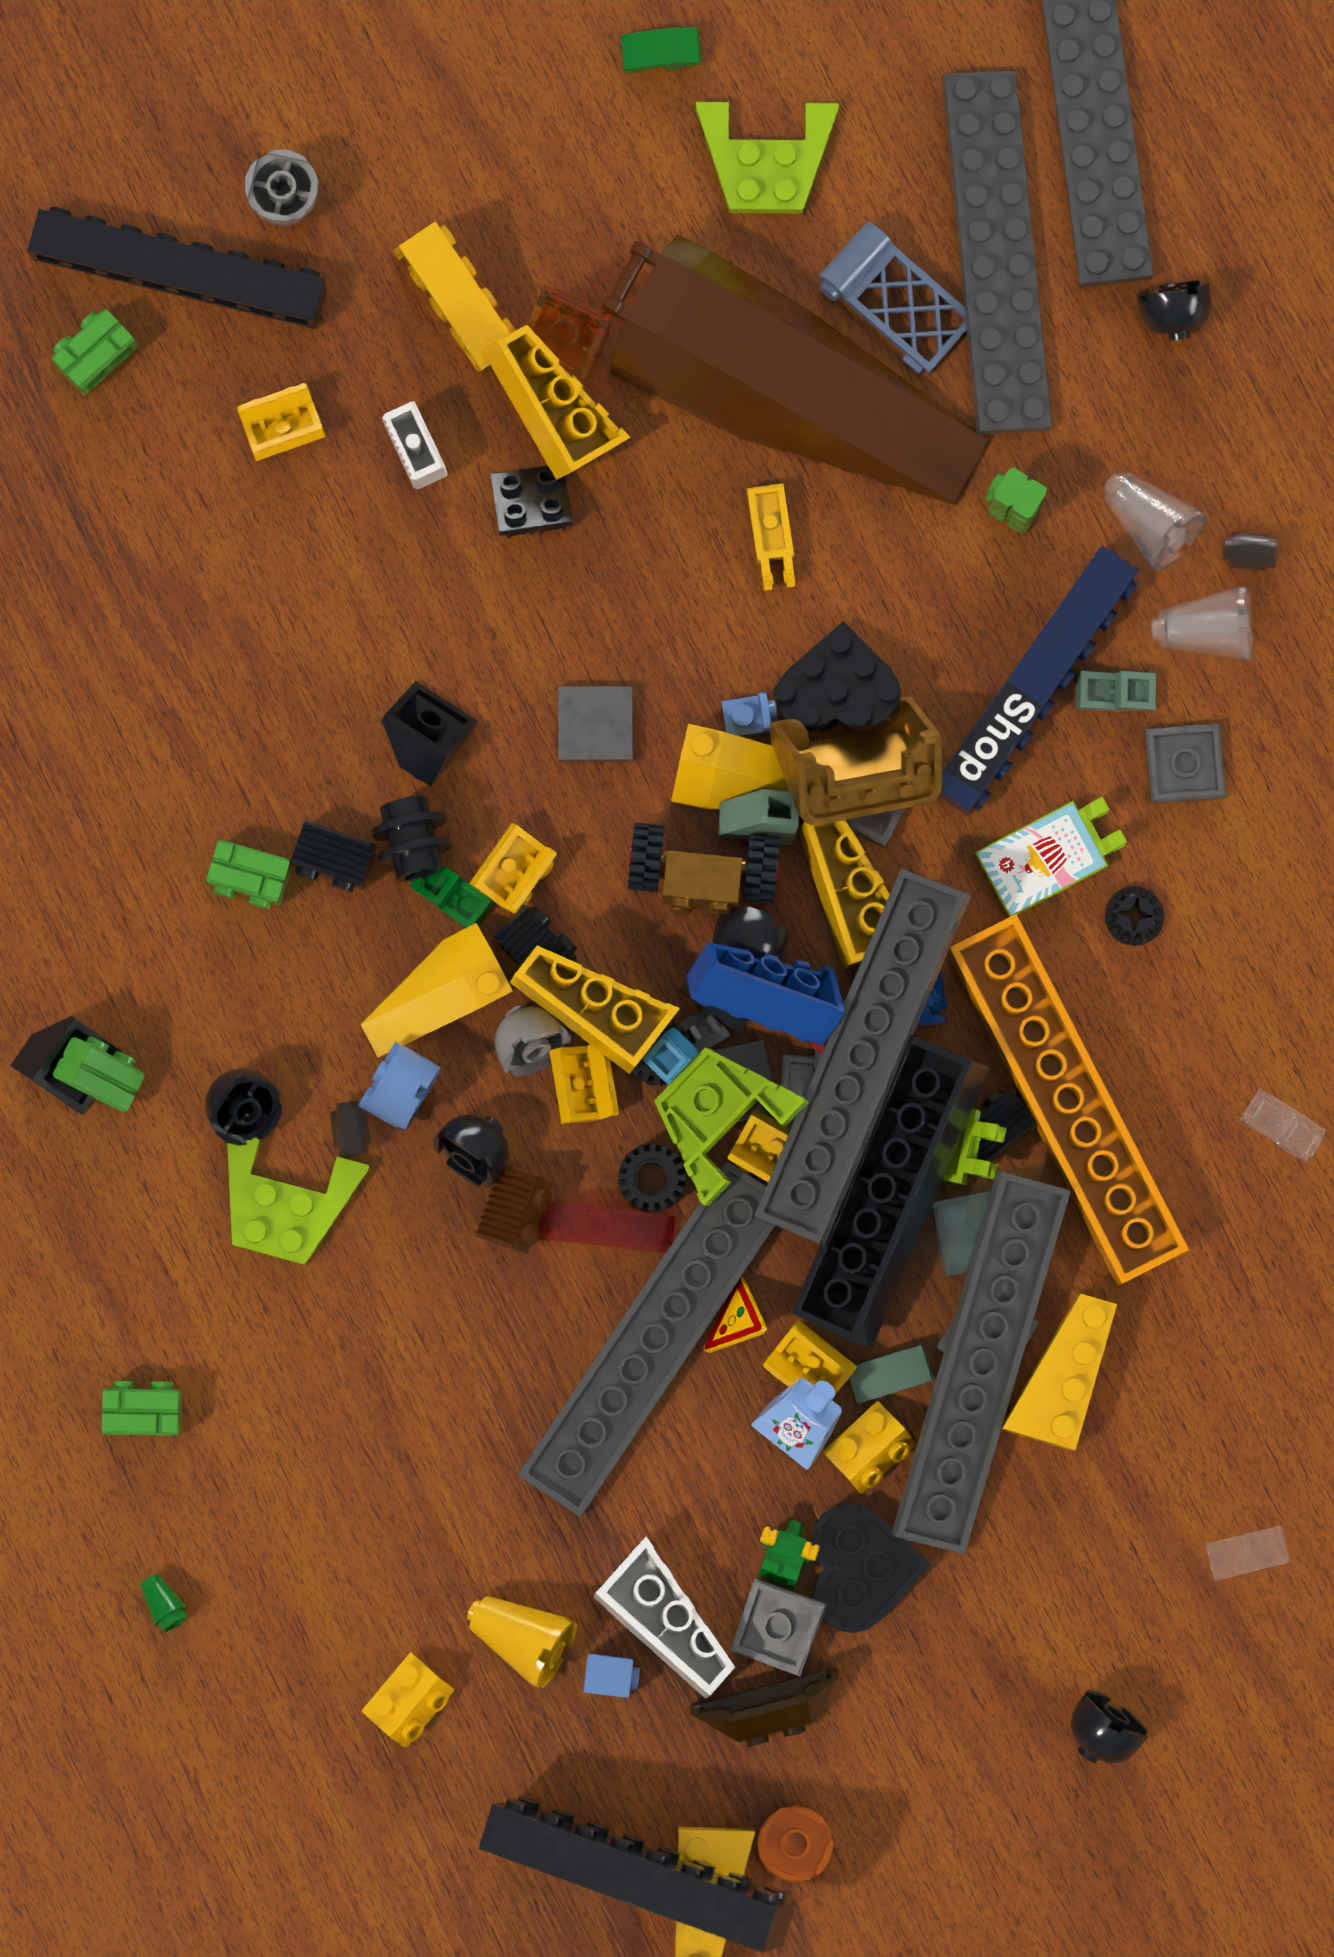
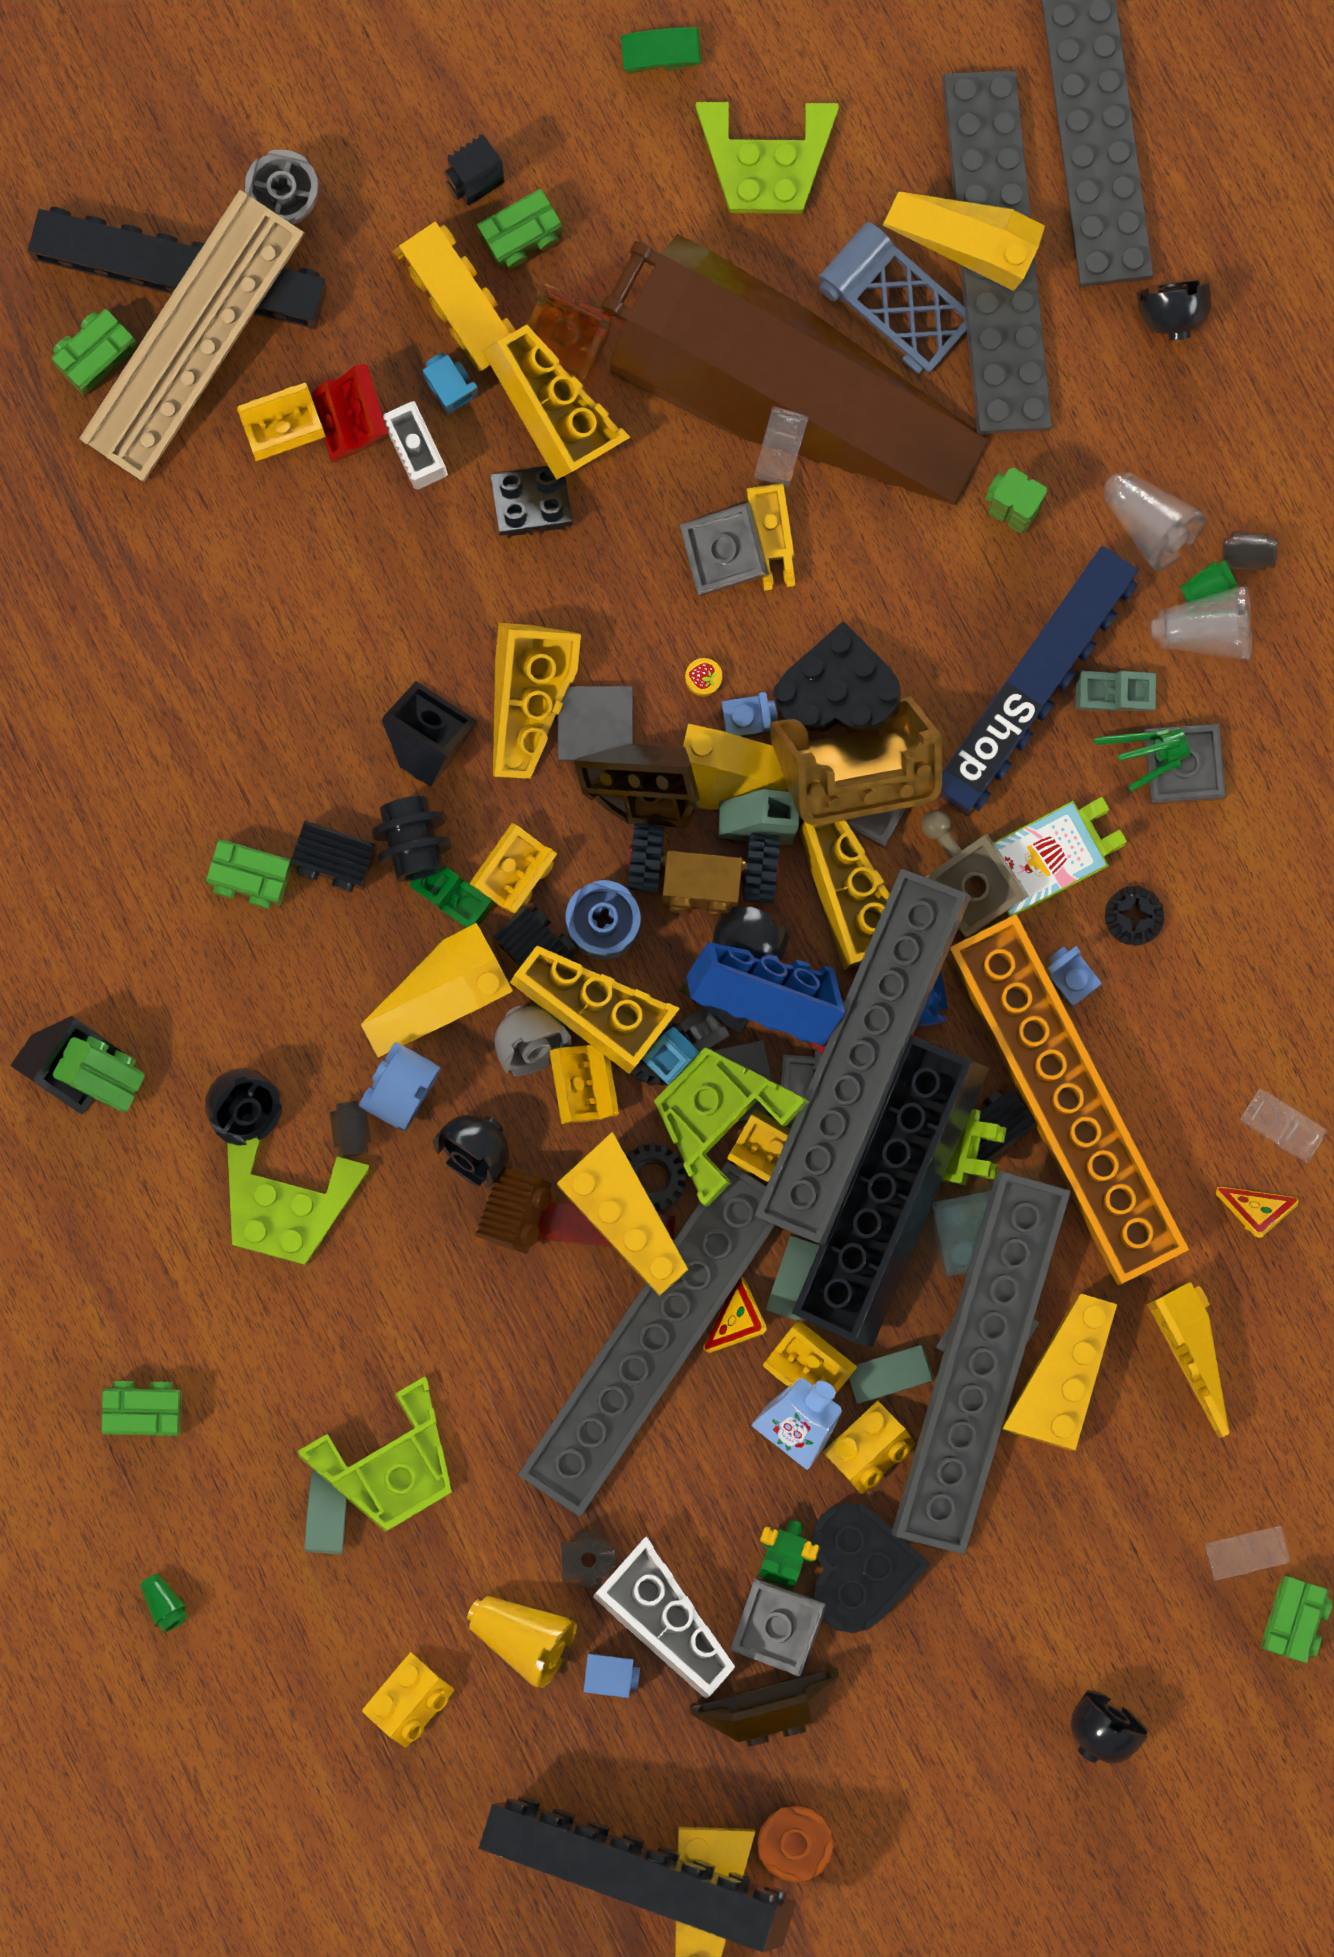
(192, 335): none -> tan plate
(325, 1517): none -> sand green slope
(349, 413): none -> red slope
(397, 1477): none -> lime wing
(449, 382): none -> dark azure brick
(474, 170): none -> black brick
(520, 230): none -> bright green brick
(530, 683): none -> yellow wedge
(572, 1559): none -> clear smoke brick
(591, 902): none -> medium blue brick
(620, 1209): none -> yellow wedge
(641, 783): none -> dark brown wedge
(703, 677): none -> tile
(724, 549): none -> flat silver tile
(781, 446): none -> clear slope
(792, 1275): none -> sand green slope
(977, 236): none -> yellow wedge
(978, 859): none -> dark tan plate
(1071, 975): none -> medium blue bracket
(1166, 745): none -> green plant
(1189, 1335): none -> yellow wedge
(1210, 580): none -> green cone
(1257, 1209): none -> piece
(1296, 1619): none -> bright green brick

